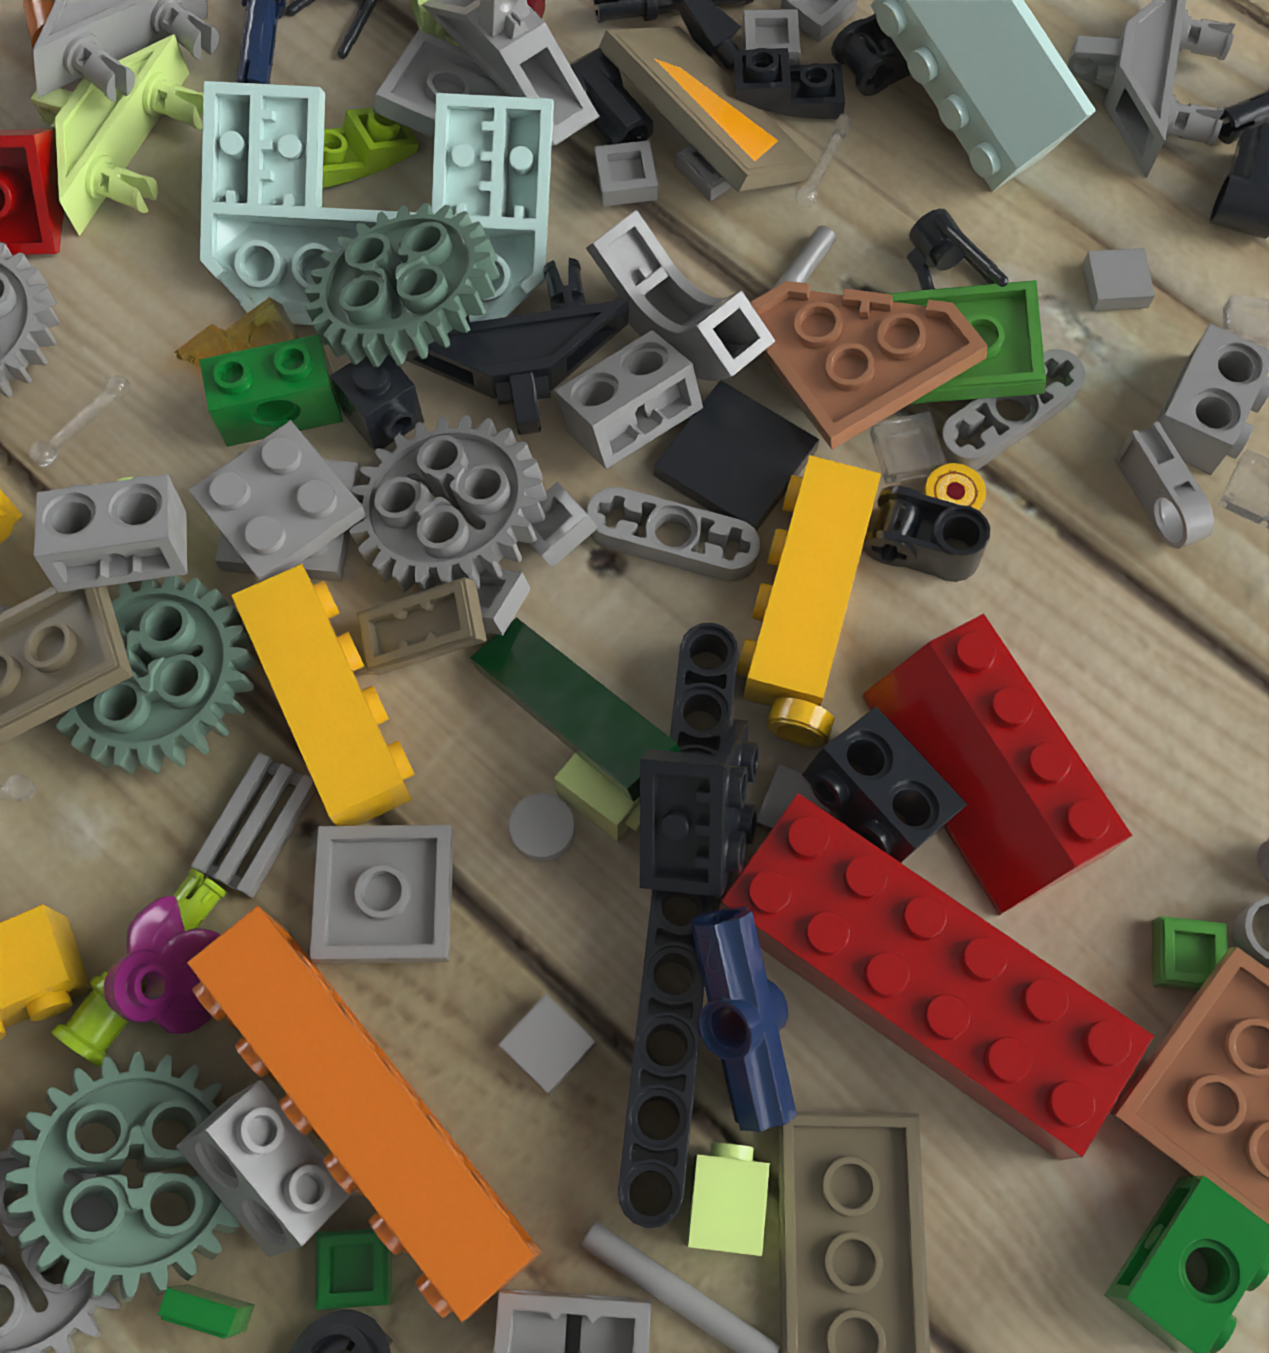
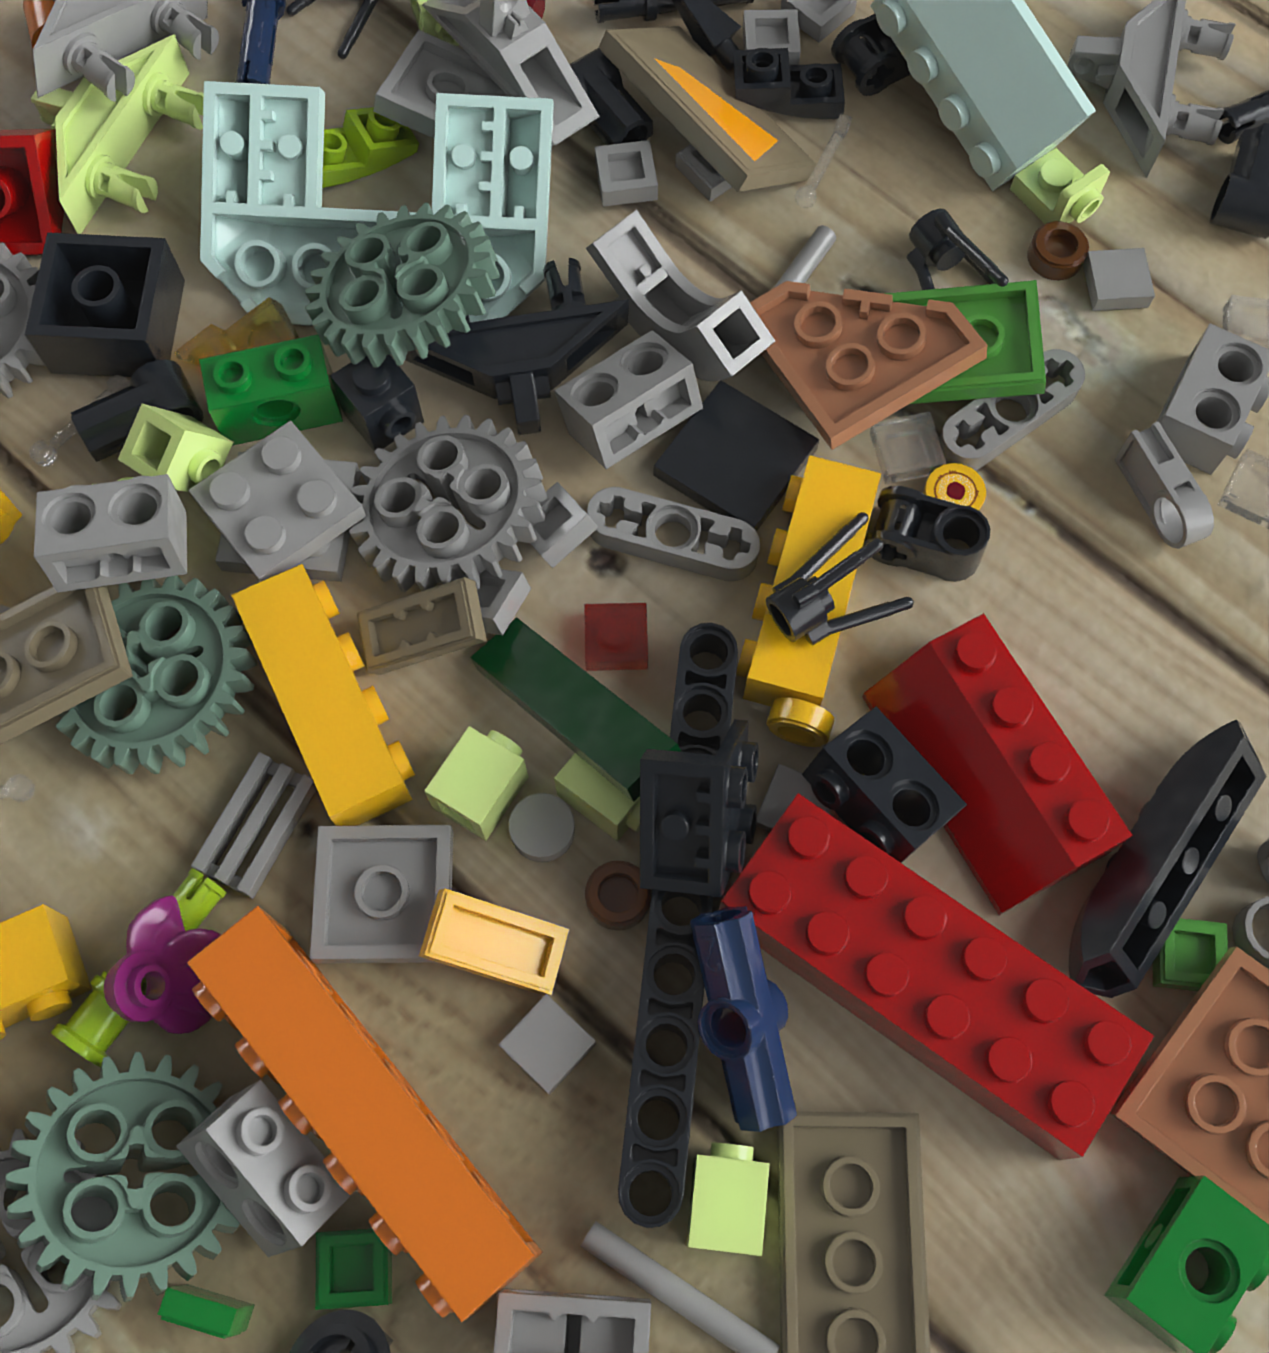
(104, 303): none -> black brick
(108, 421): none -> black piece
(175, 446): none -> yellowish green brick
(478, 781): none -> yellowish green brick
(494, 942): none -> yellow tile
(616, 636): none -> clear red plate
(616, 896): none -> reddish brown tile
(803, 601): none -> black plant
(1057, 250): none -> reddish brown tile
(1059, 190): none -> yellowish green bracket
(1163, 862): none -> black brick

